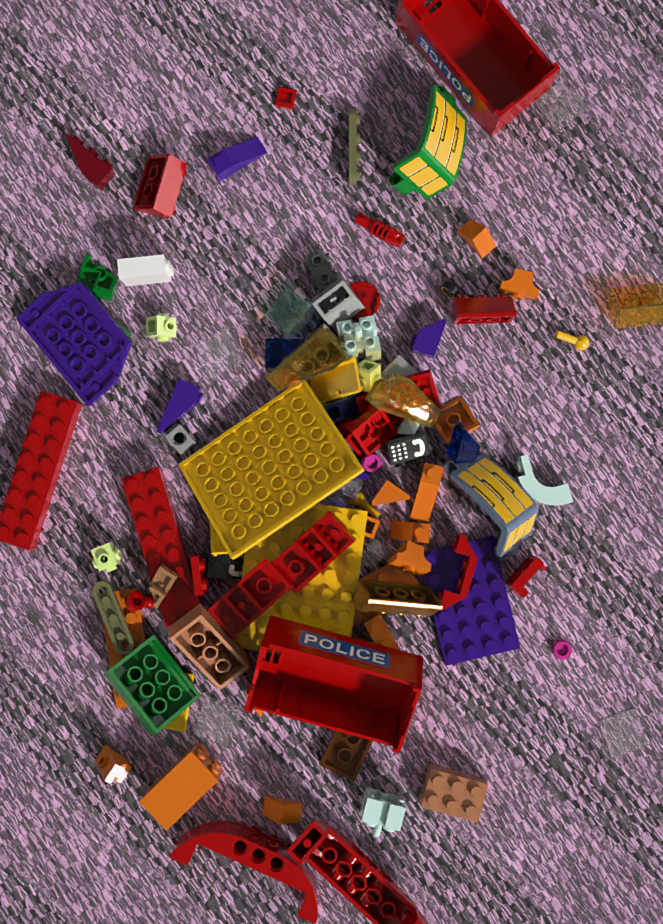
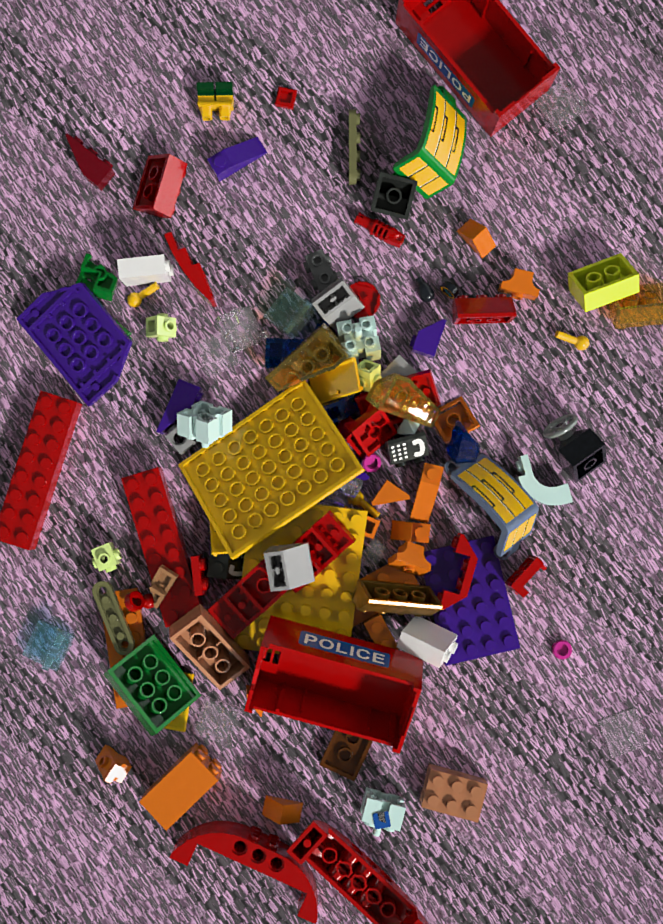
(48, 645): none -> clear light blue plate
(135, 299): none -> yellow bar
(193, 272): none -> red slope
(204, 422): none -> light aqua brick
(220, 101): none -> yellow hips
(241, 329): none -> clear piece
(289, 566): none -> light grey slope
(381, 820): none -> blue sticker
(393, 195): none -> pearl dark grey slope
(424, 290): none -> black cylinder
(428, 641): none -> white brick
(578, 450): none -> black piece
(603, 282): none -> neon yellow brick

